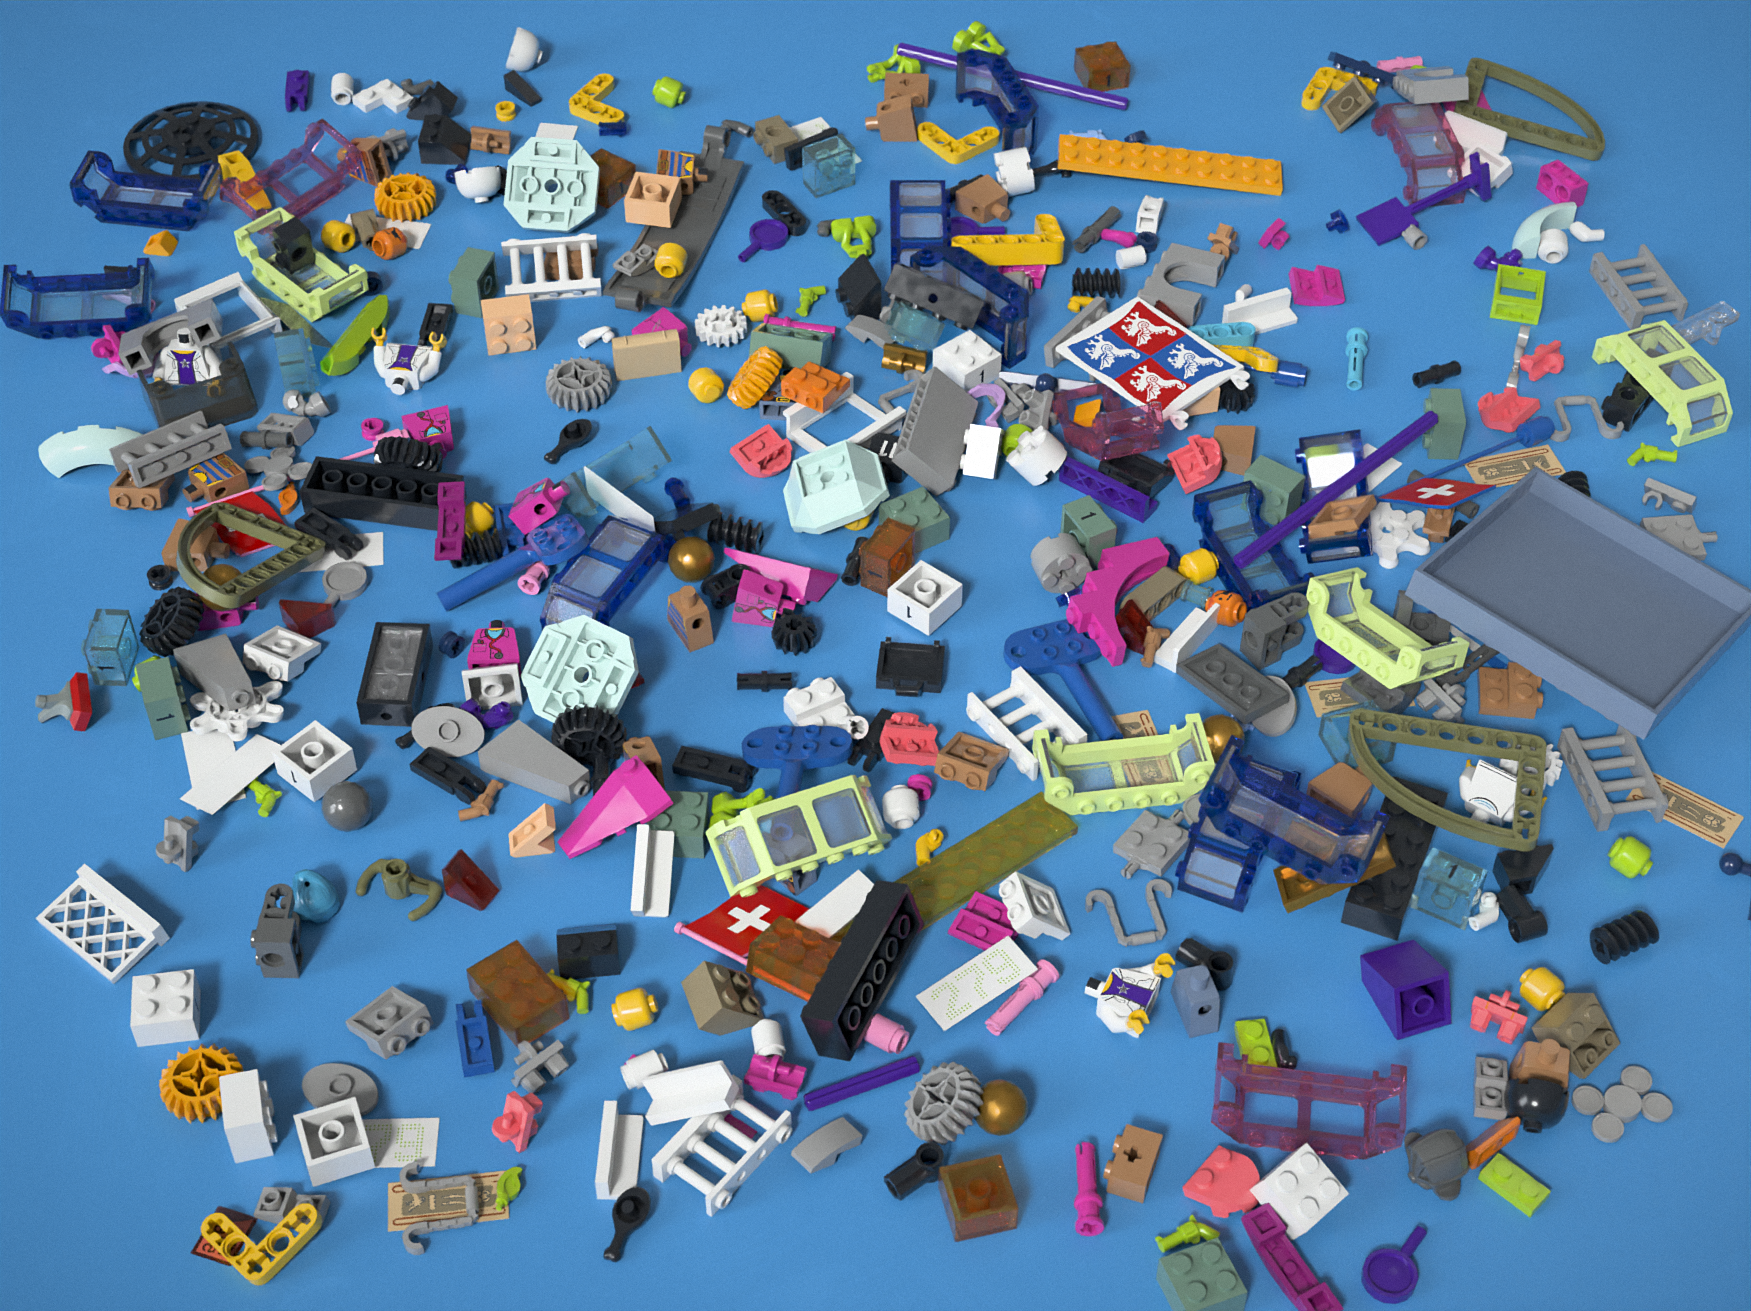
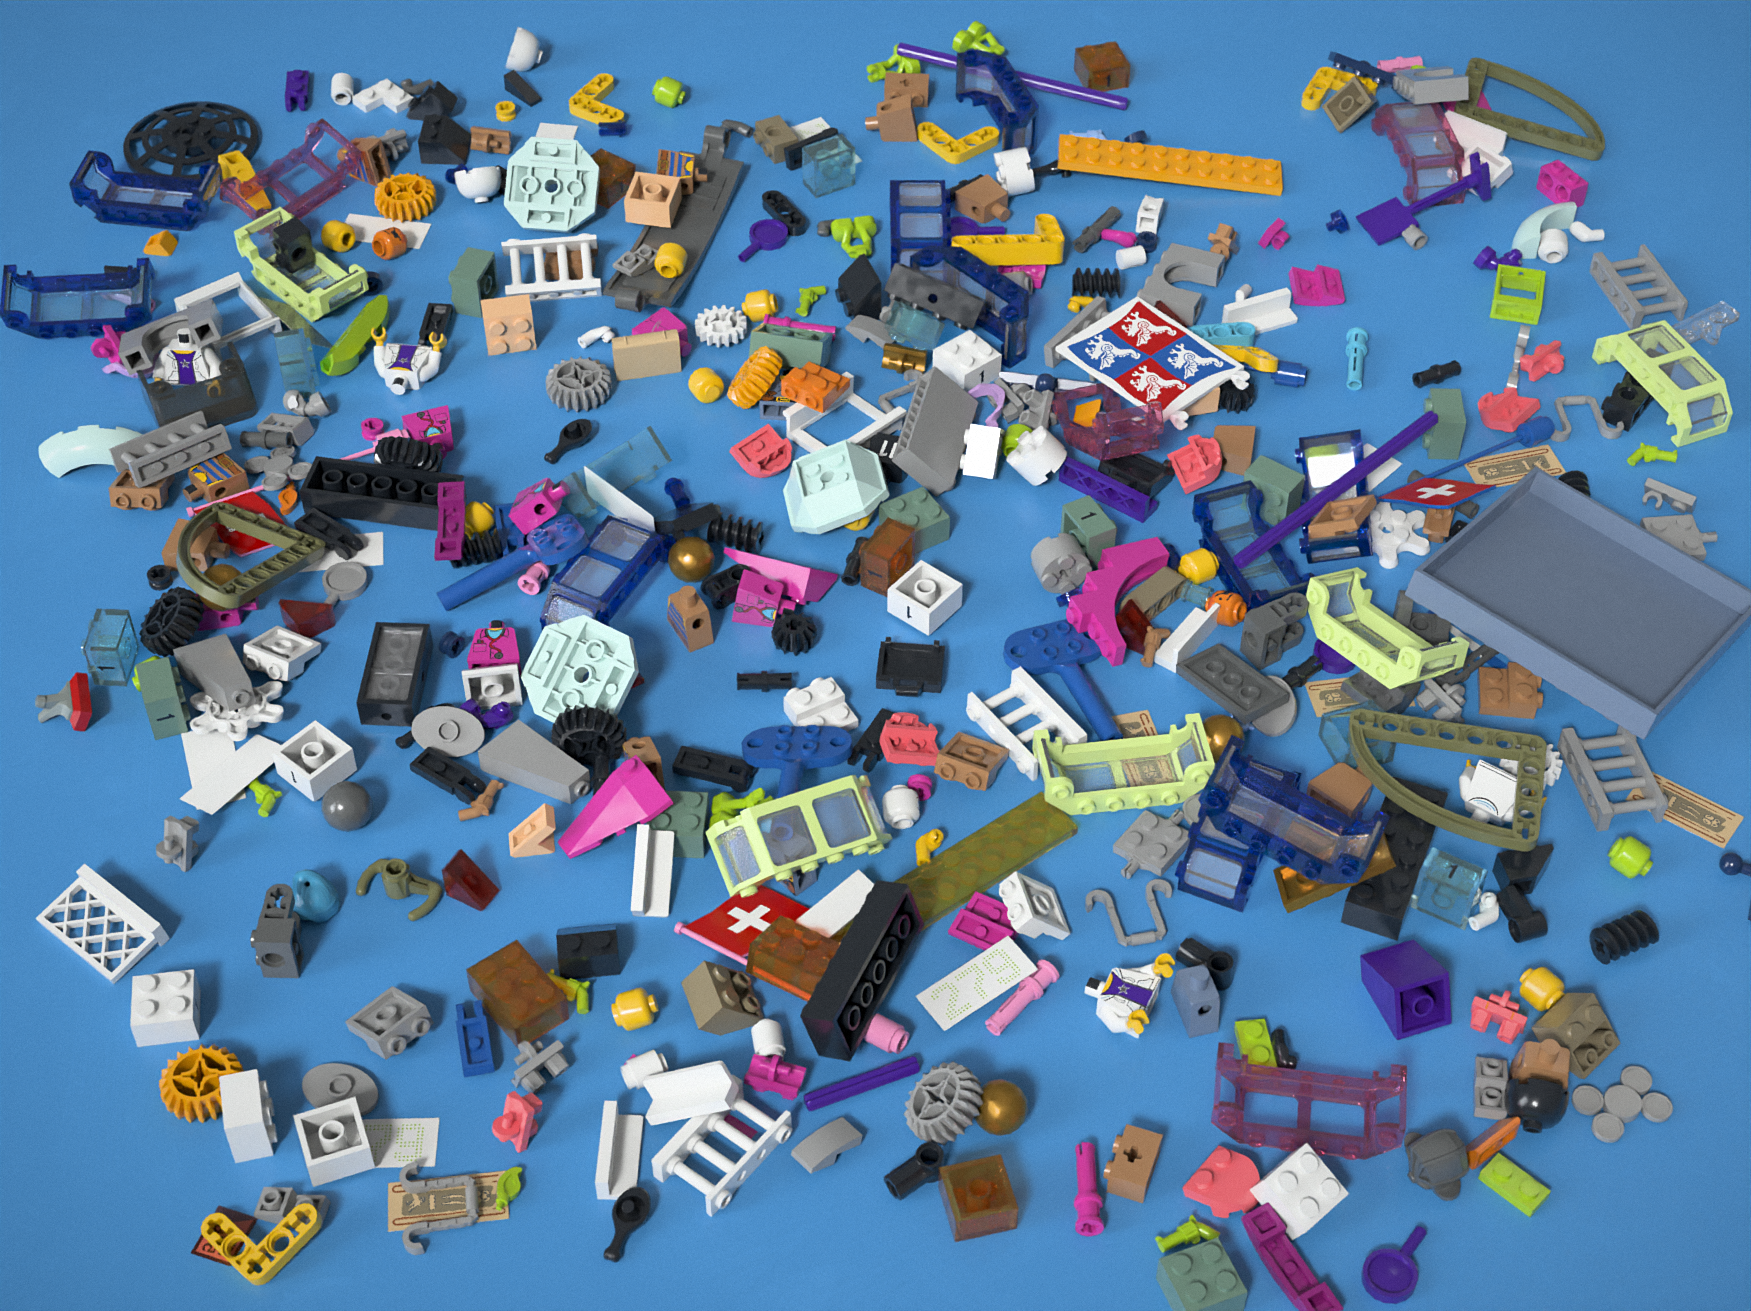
(365, 226): dark tan piece -> none
(854, 725): white piece -> none

